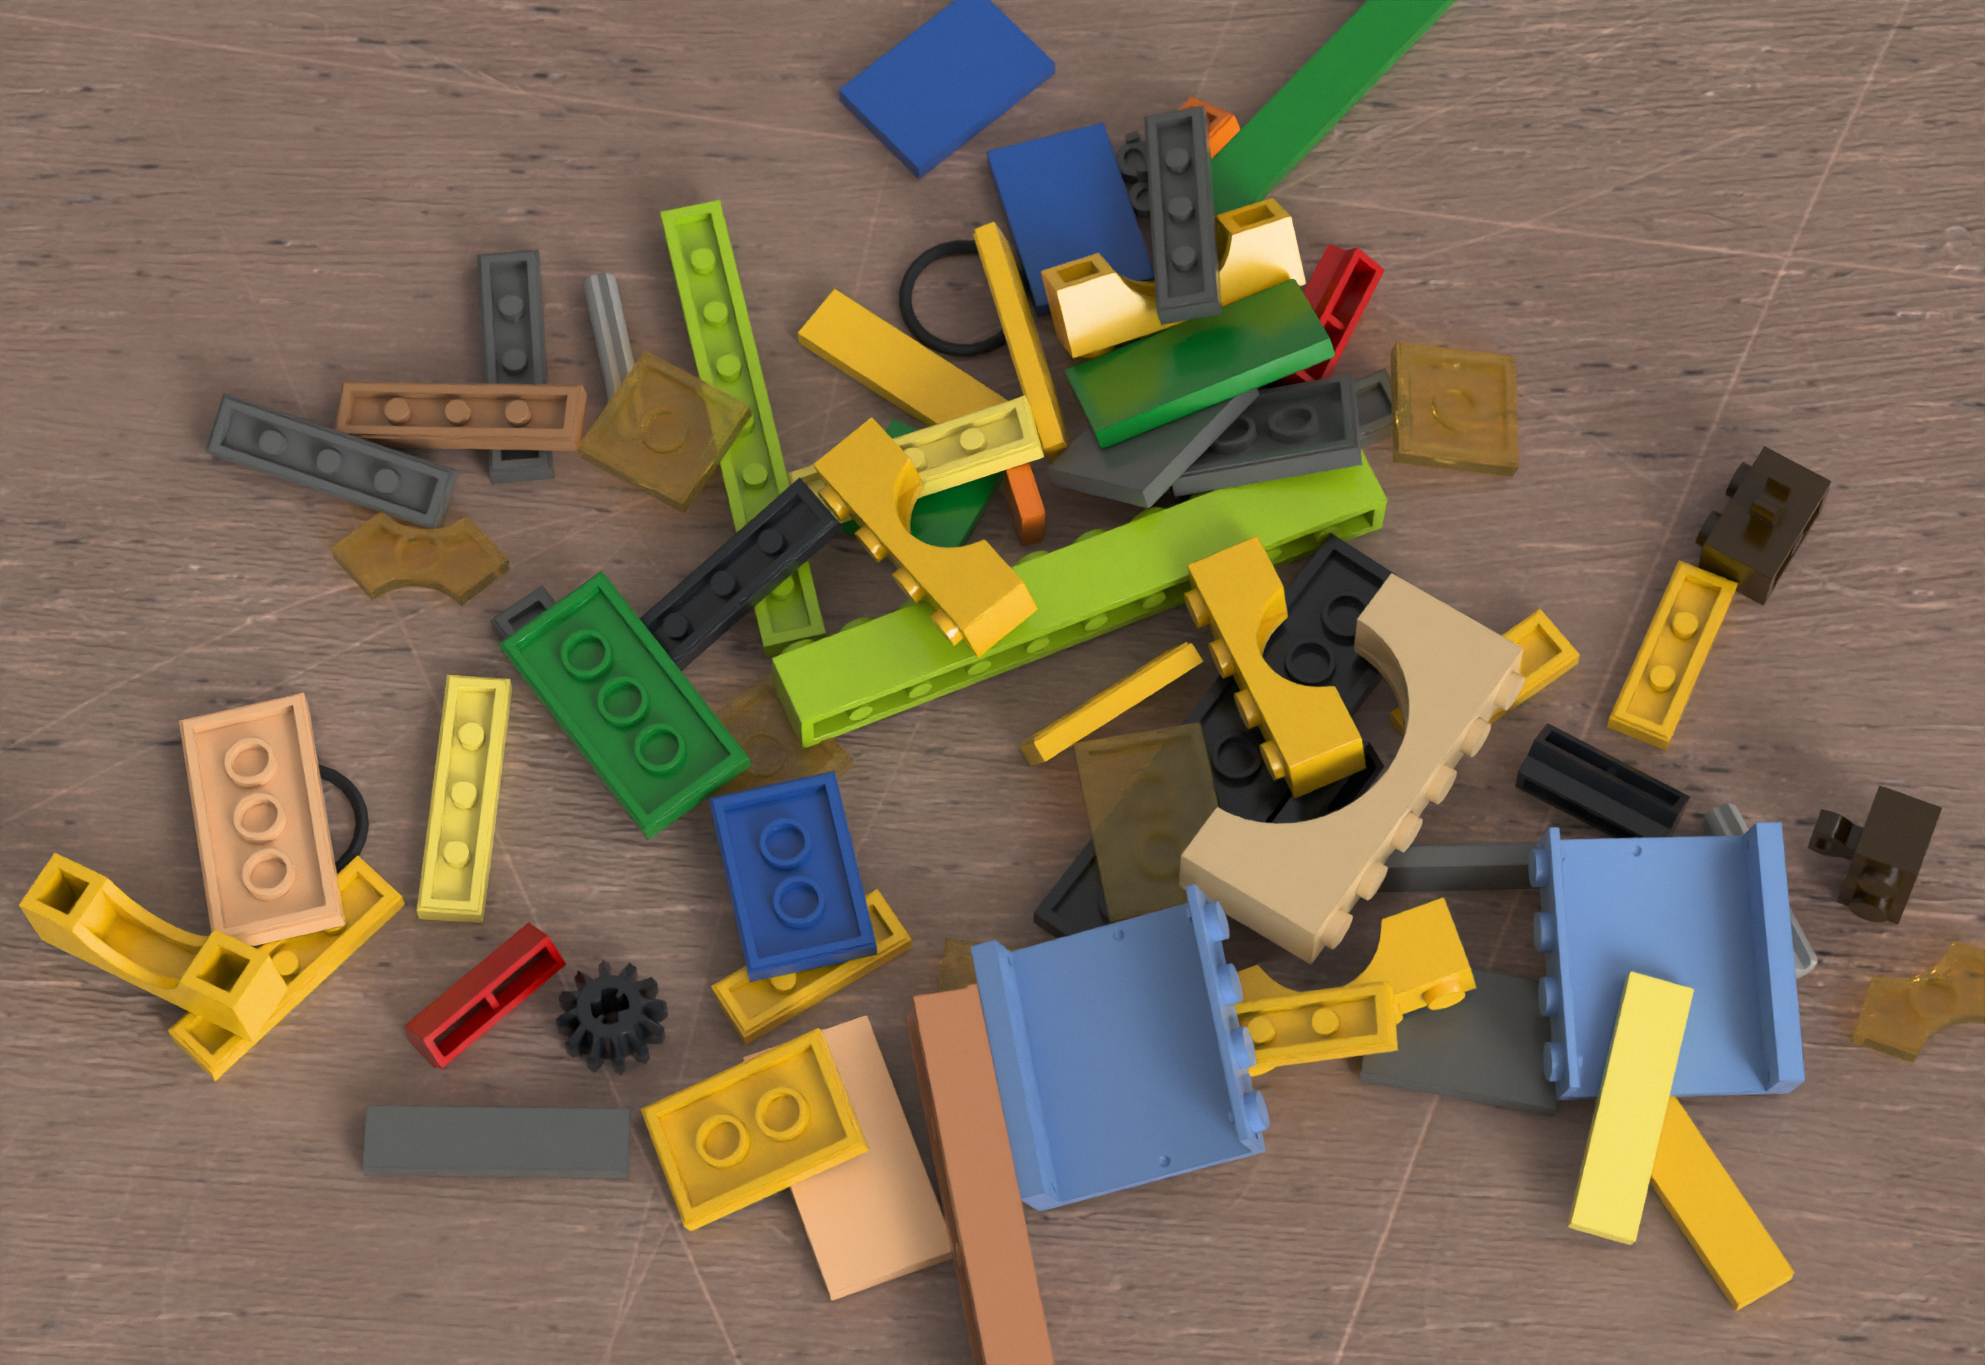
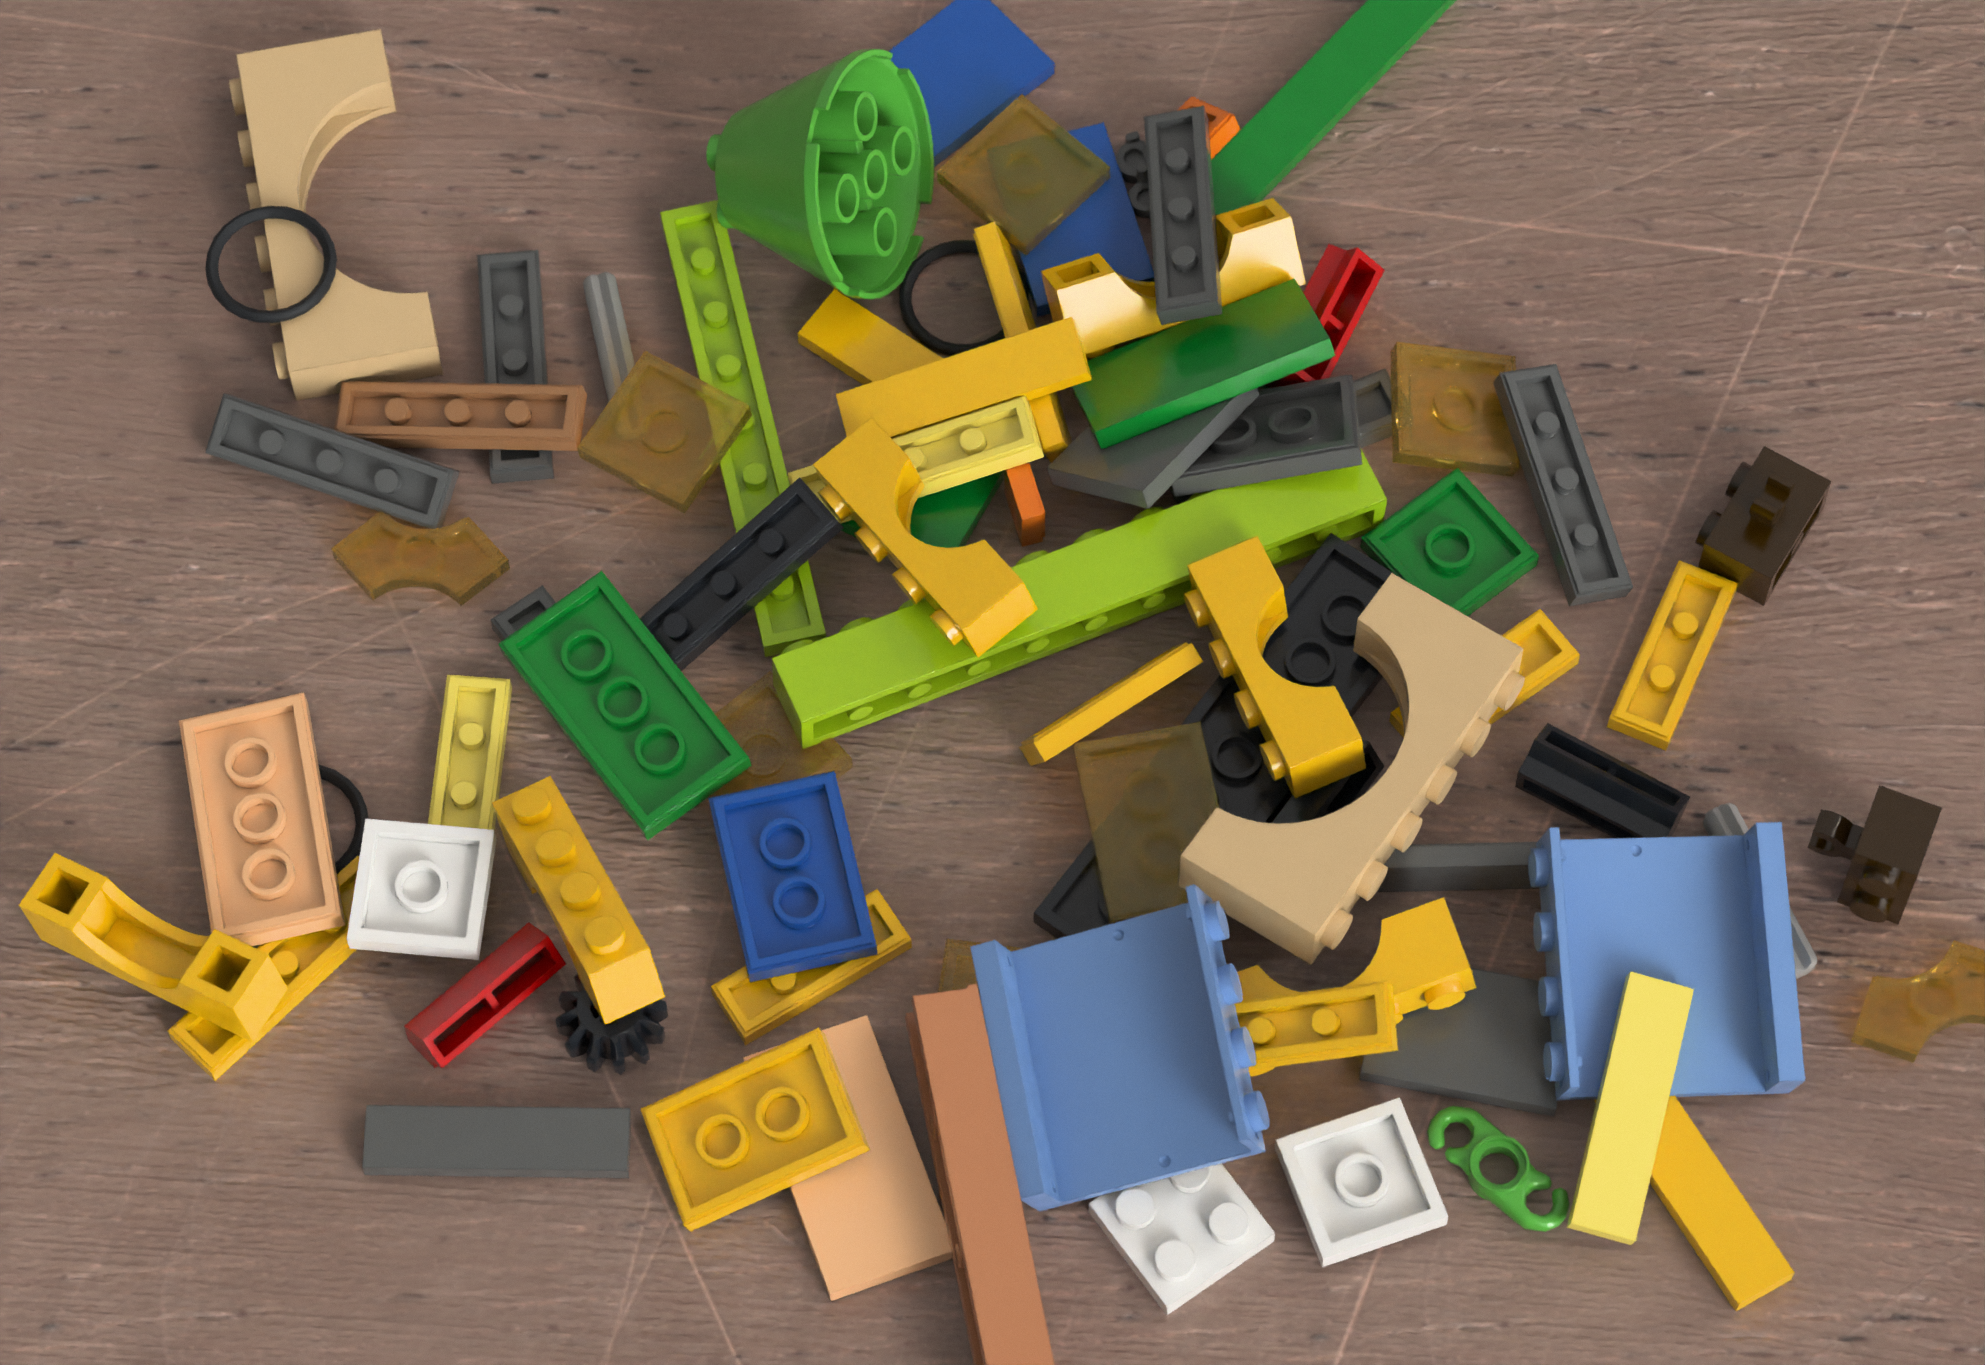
(279, 315): none -> black tyre
(296, 110): none -> tan arch
(421, 889): none -> white plate
(581, 899): none -> yellow arch
(832, 172): none -> bright green cone
(970, 381): none -> yellow tile
(1023, 174): none -> clear yellow tile
(1182, 1231): none -> white plate
(1361, 1182): none -> white plate
(1452, 545): none -> green tile
(1509, 1196): none -> bright green piece
(1562, 485): none -> dark grey tile

